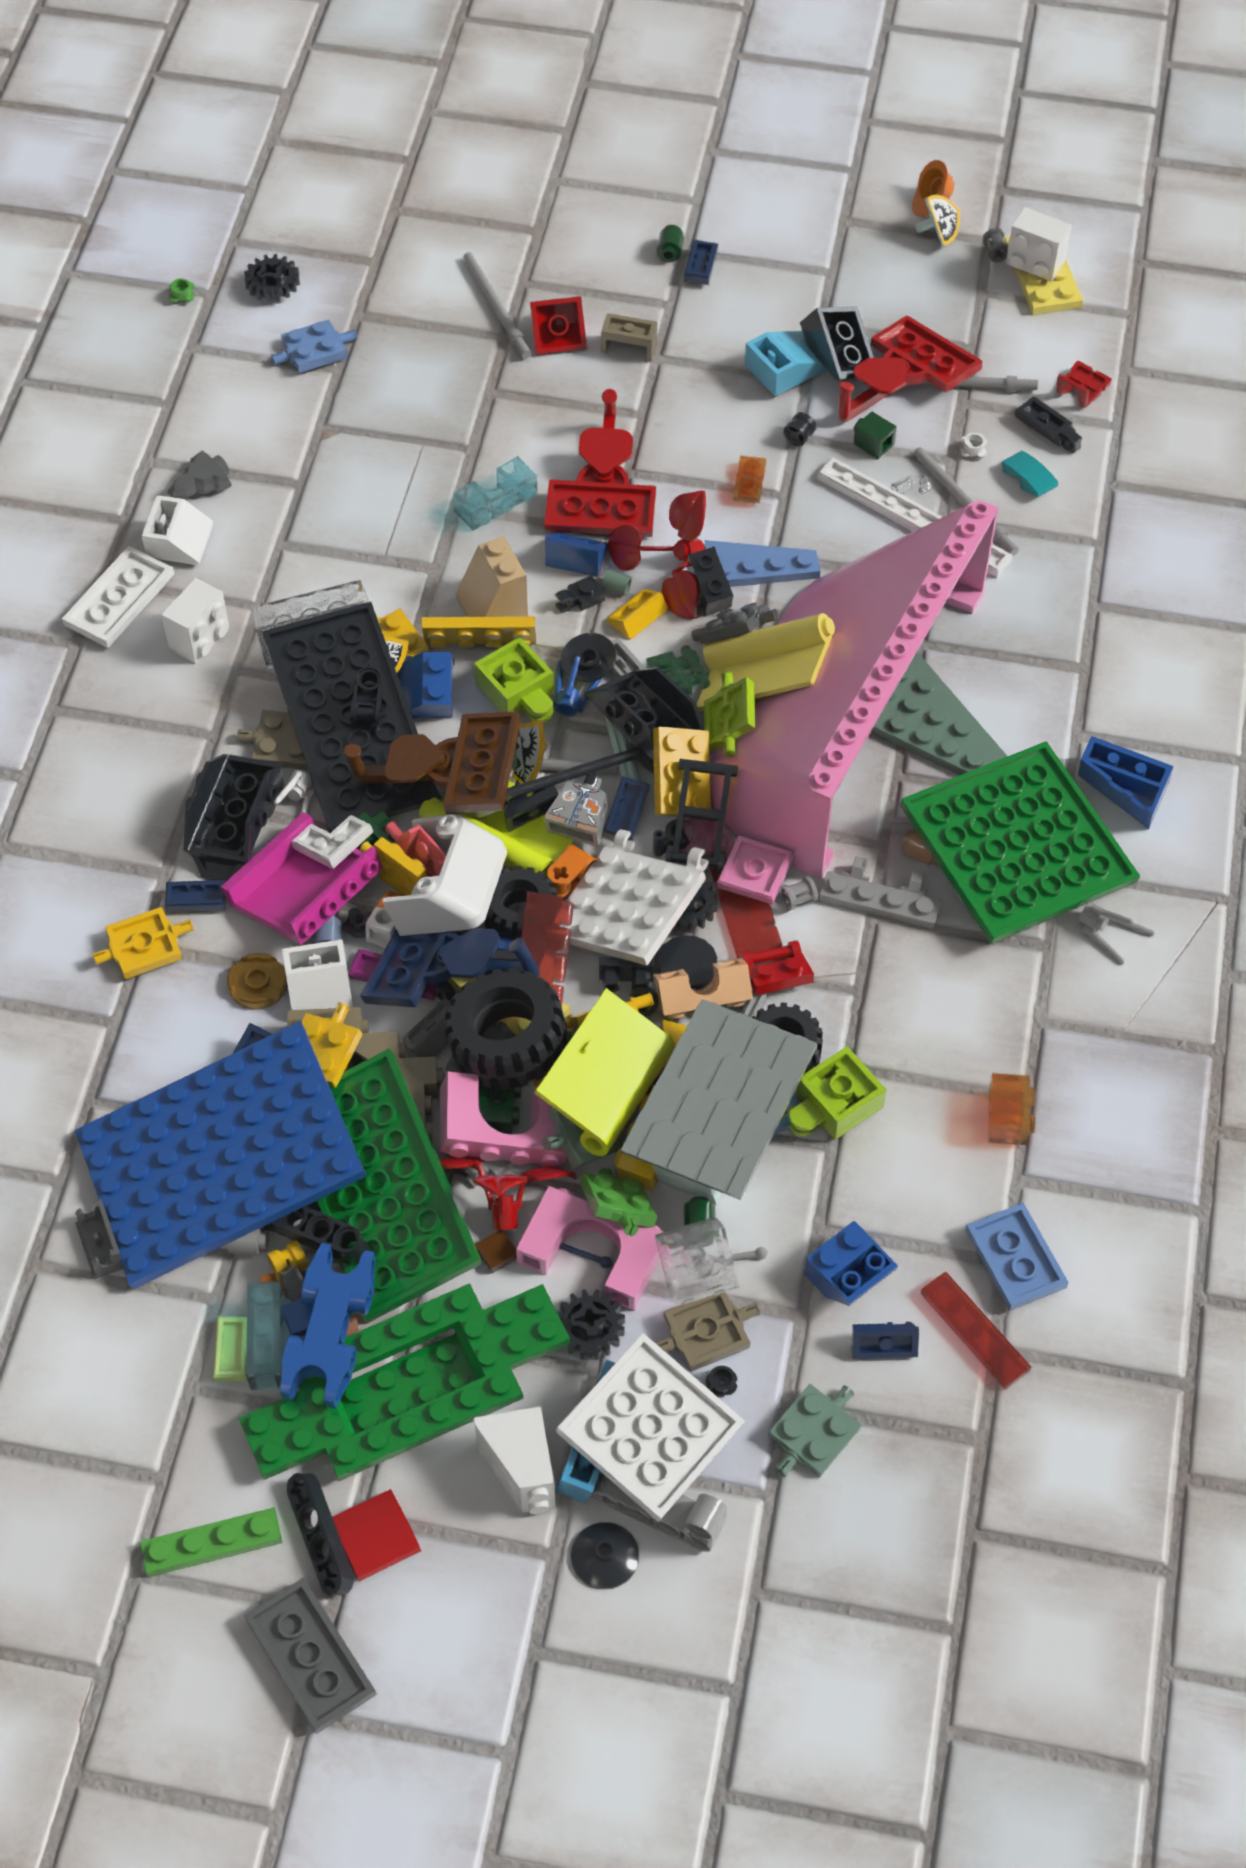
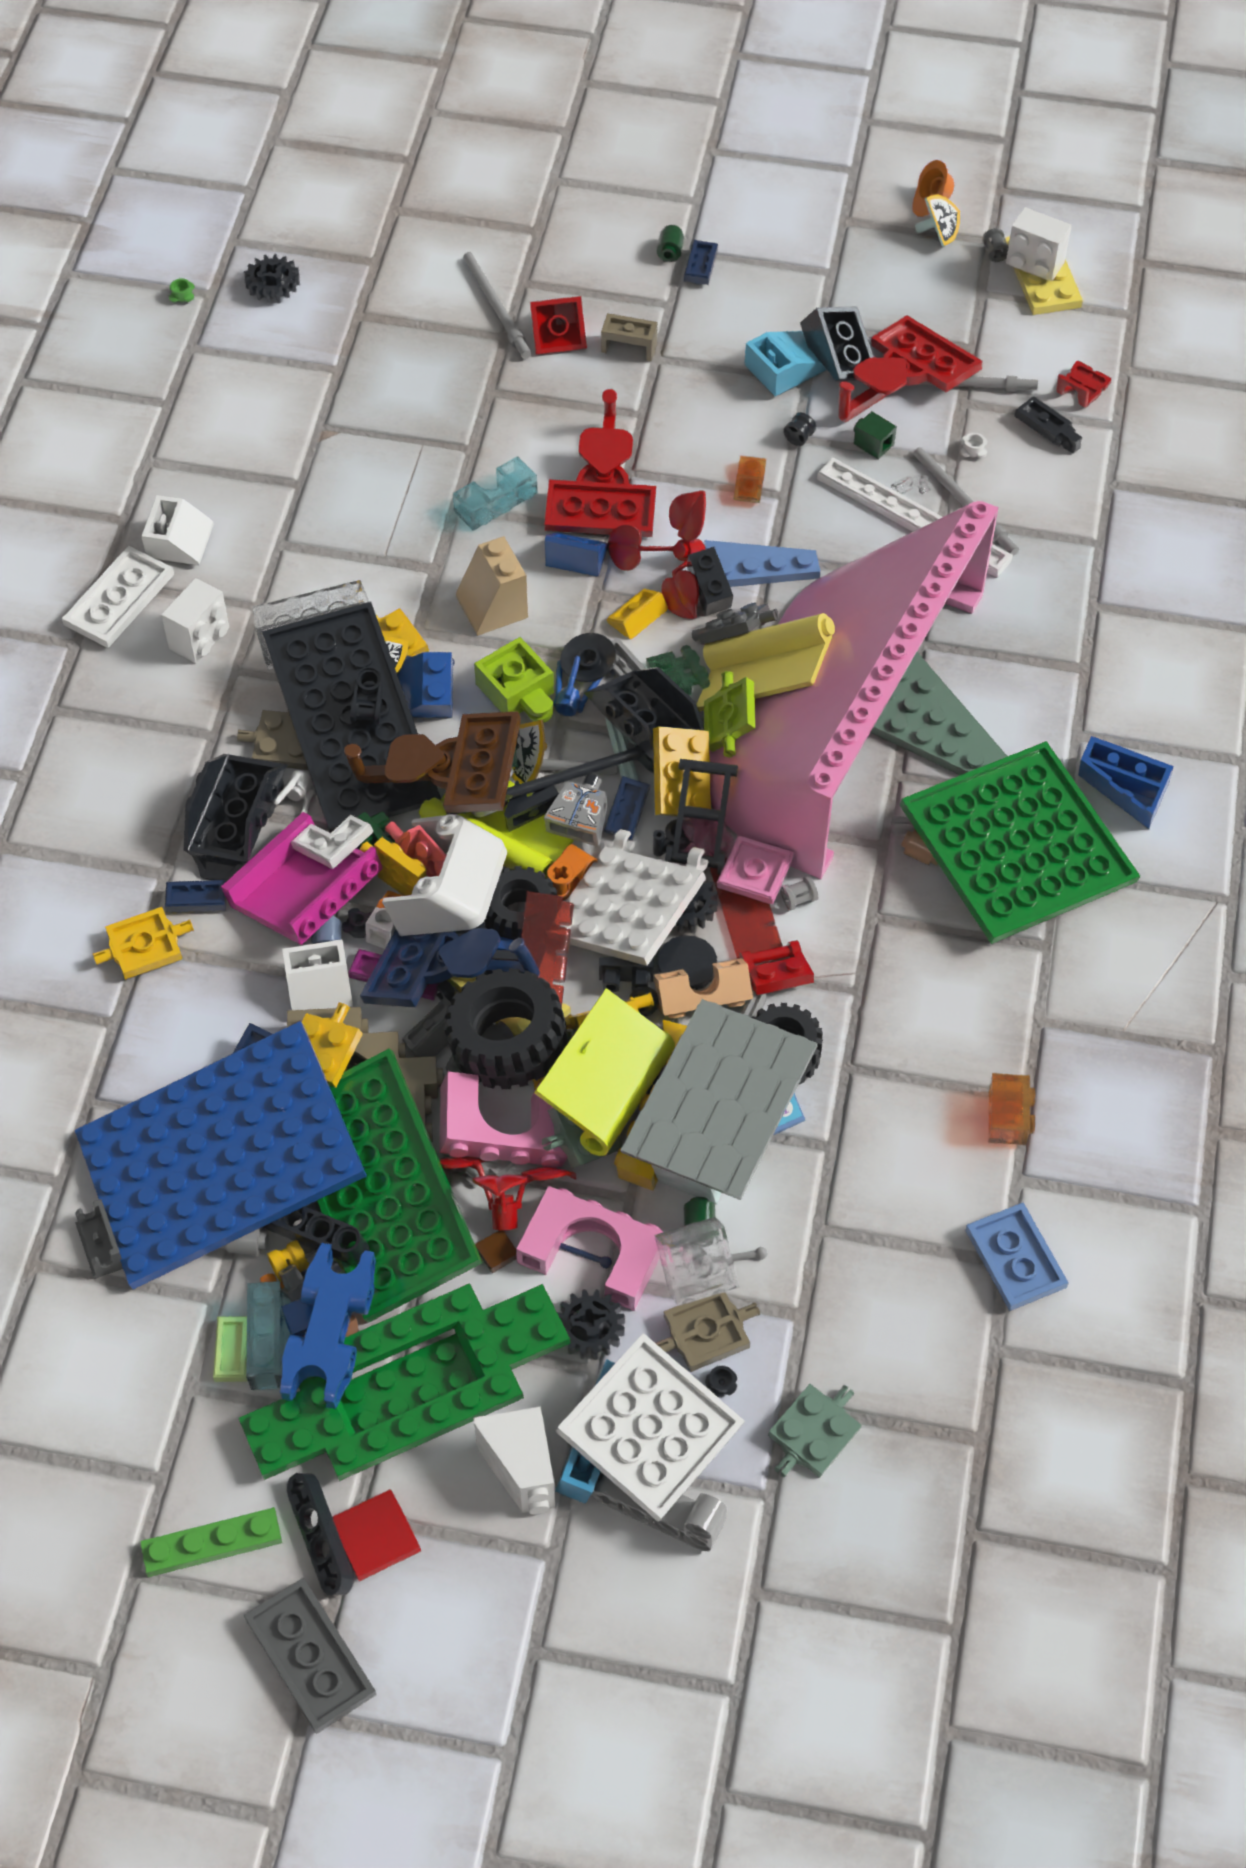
(201, 476): dark grey rock -> none
(257, 981): pearl gold tile -> none
(313, 346): medium blue plate -> none
(477, 630): yellow plate -> none
(502, 1115): dark green brick -> none
(582, 593): black plate -> none
(608, 1570): black dish -> none
(617, 581): sand green hinge -> none
(618, 1200): bright green plate -> none
(836, 1096): lime brick -> none
(848, 1265): blue slope -> none
(885, 1340): dark blue plate -> none
(904, 904): light grey hinge -> none
(975, 1330): clear red tile -> none
(1032, 474): teal slope -> none
(1096, 918): light grey plant -> none

